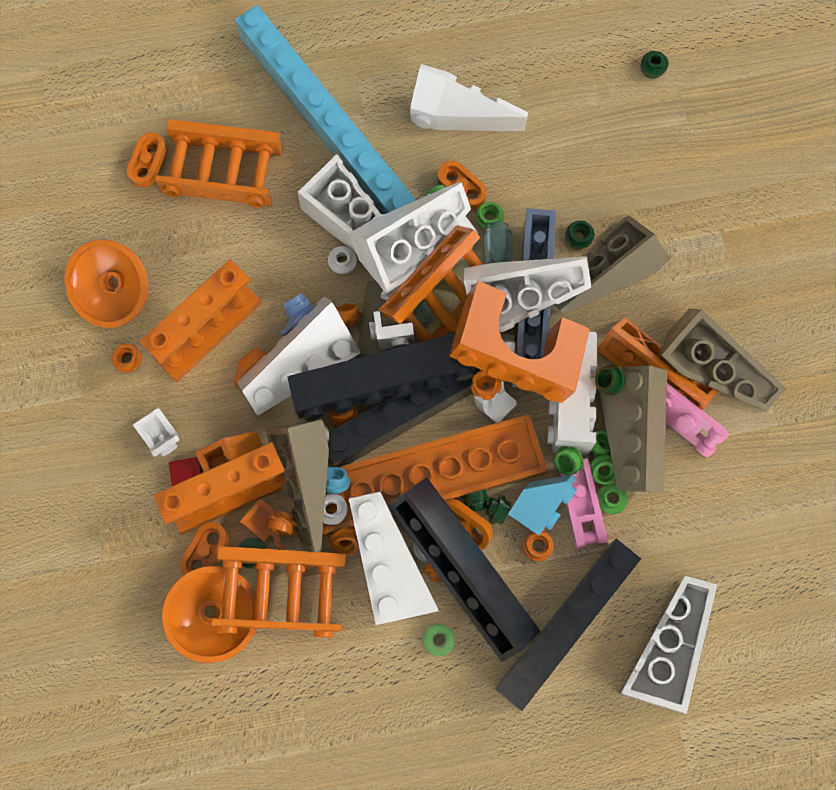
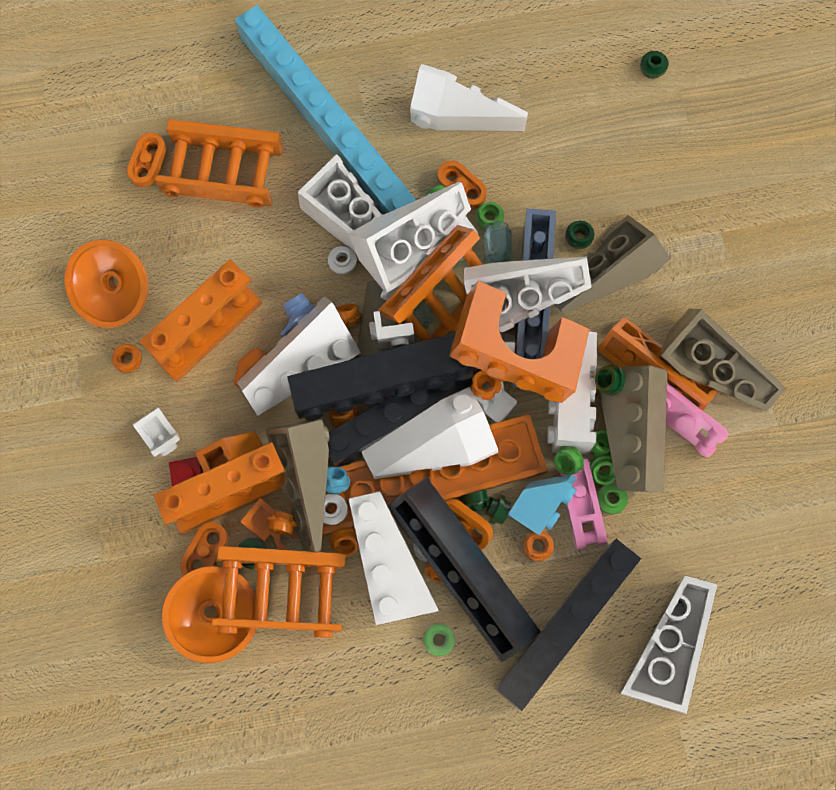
(441, 436): none -> white wedge

